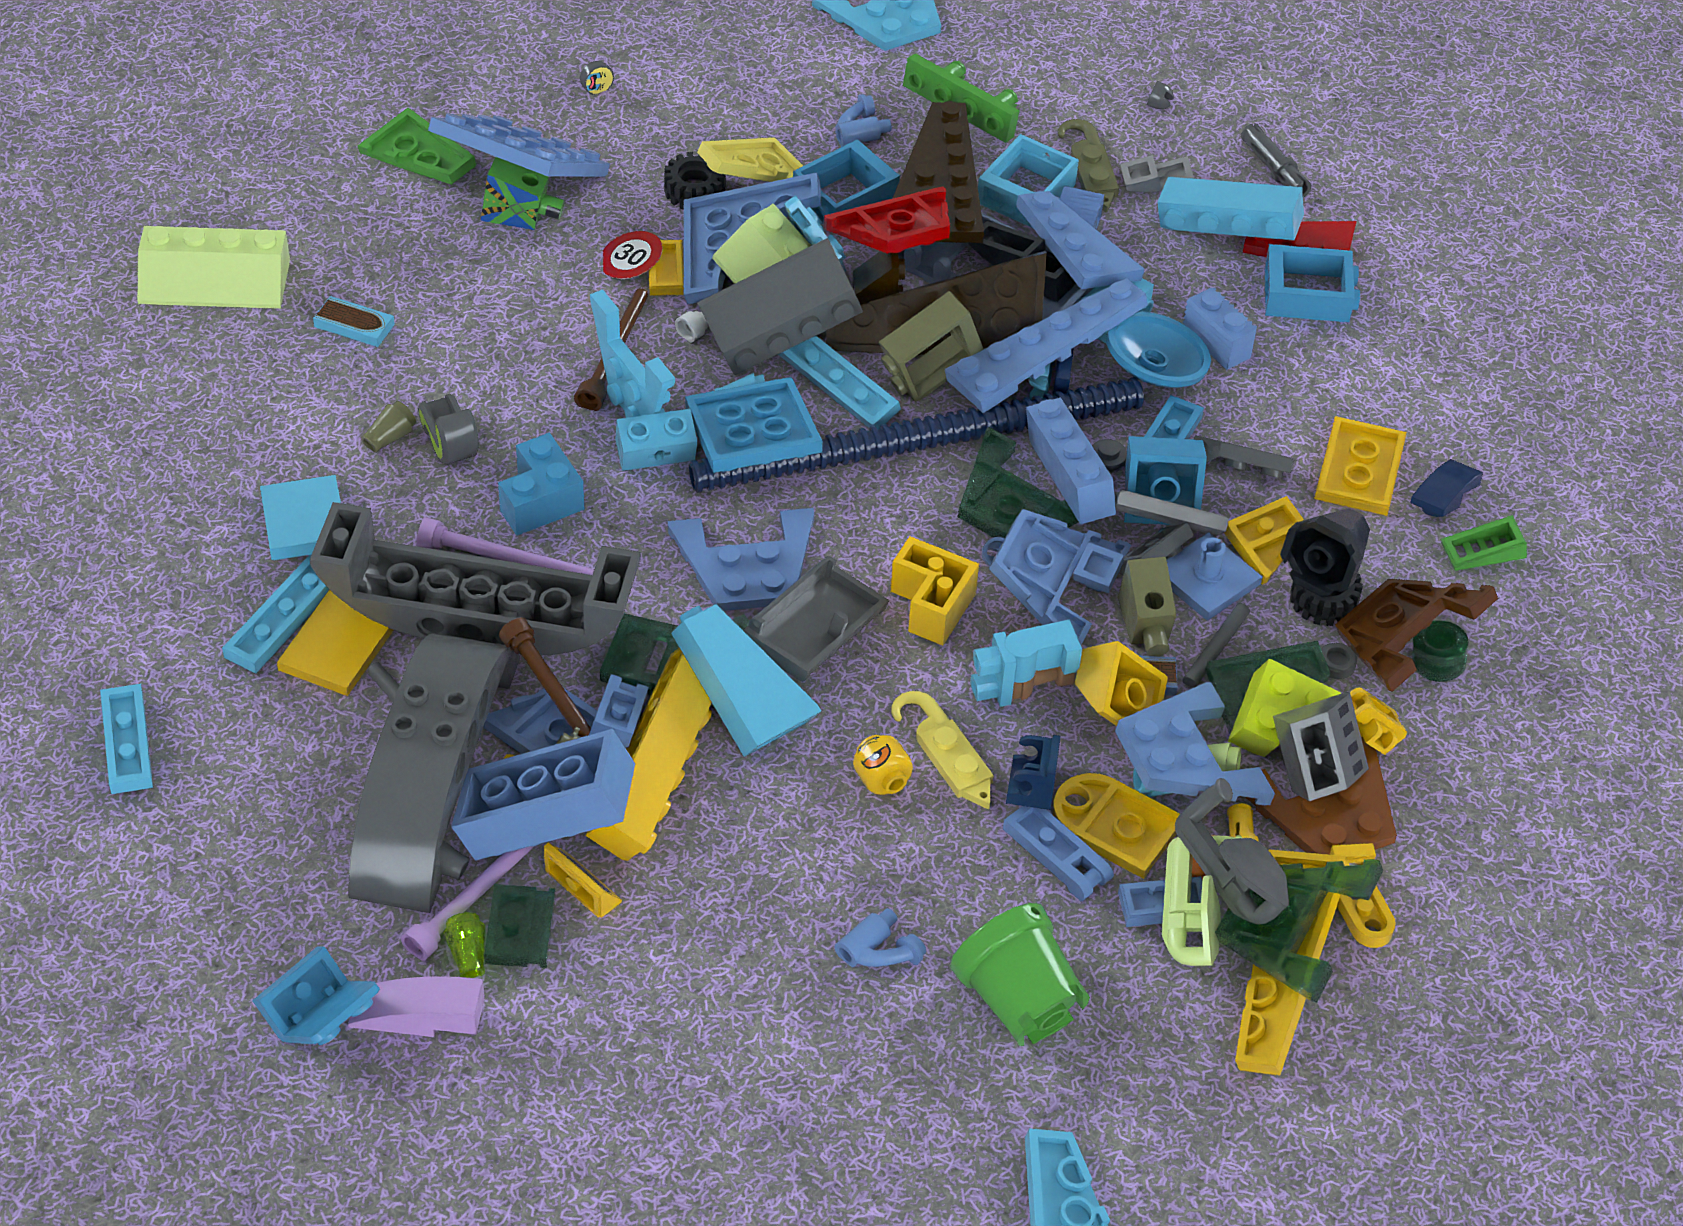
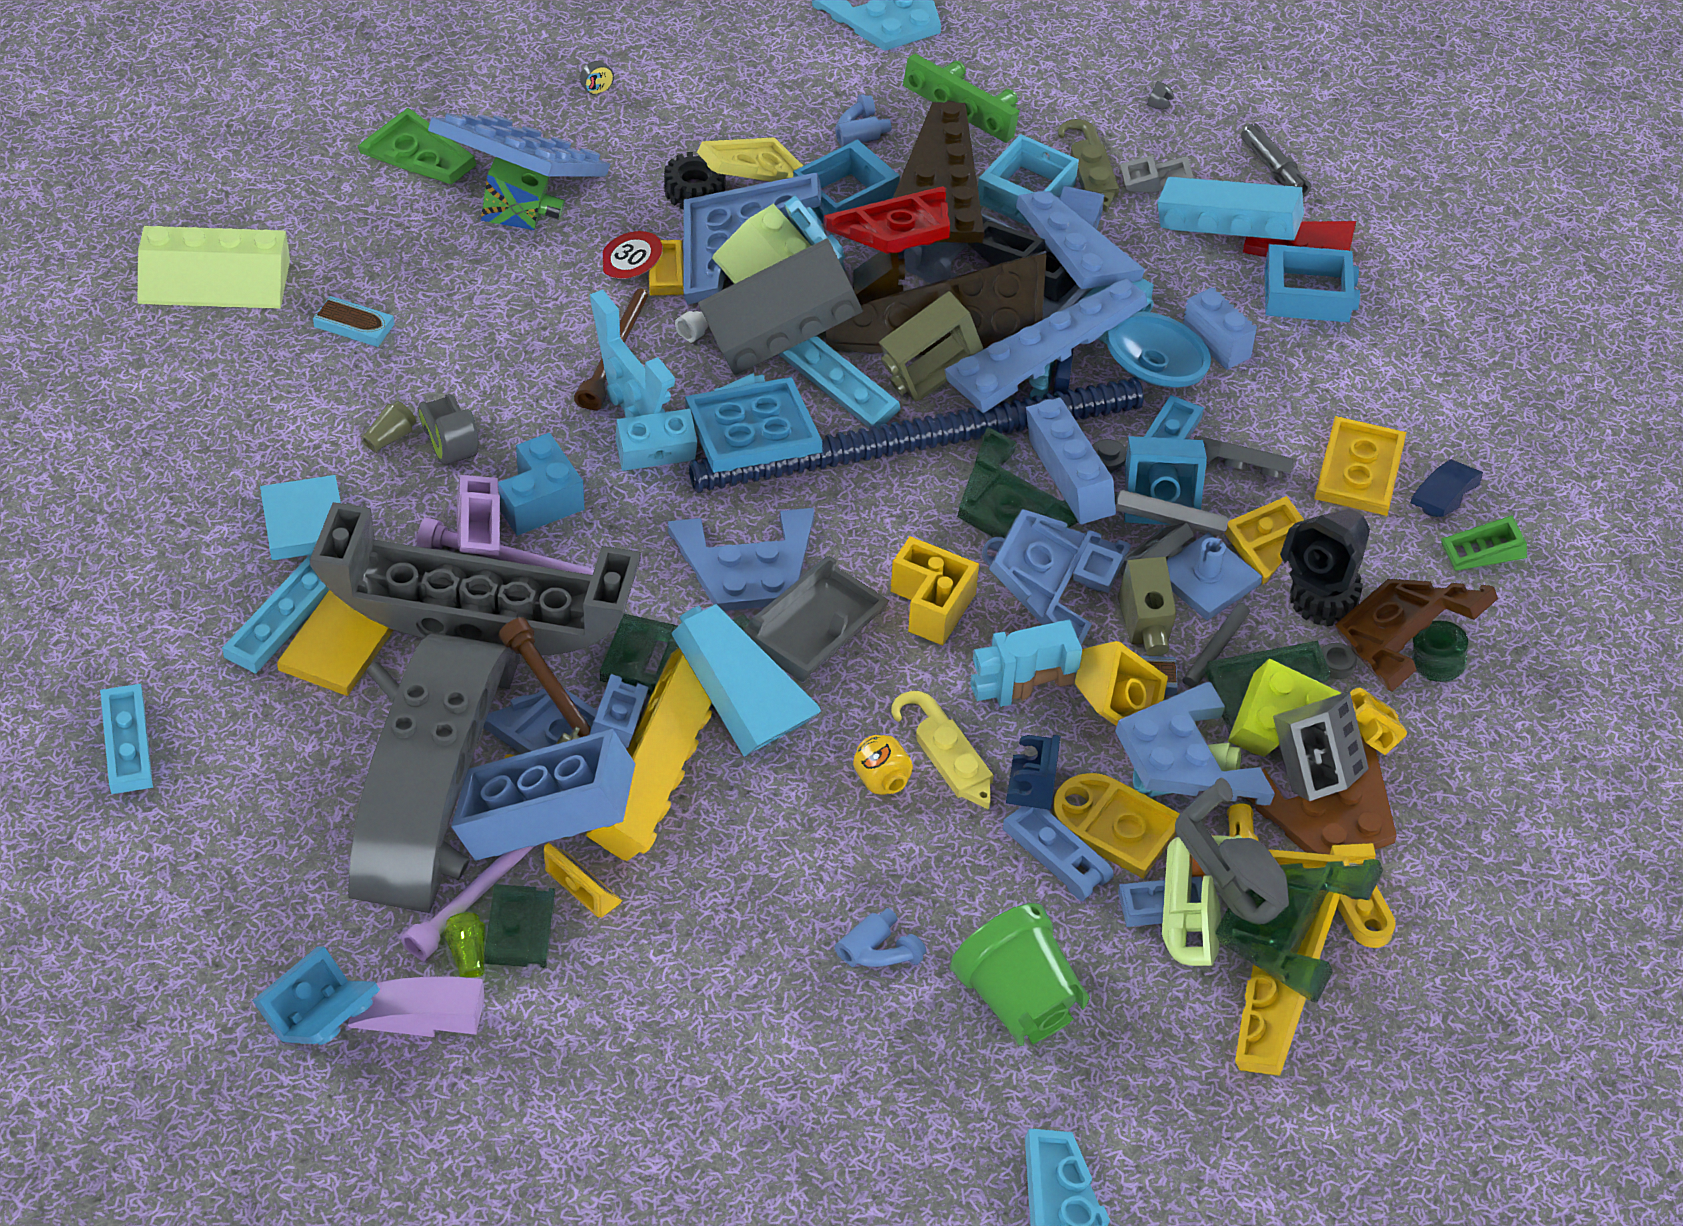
(478, 515): none -> lavender slope

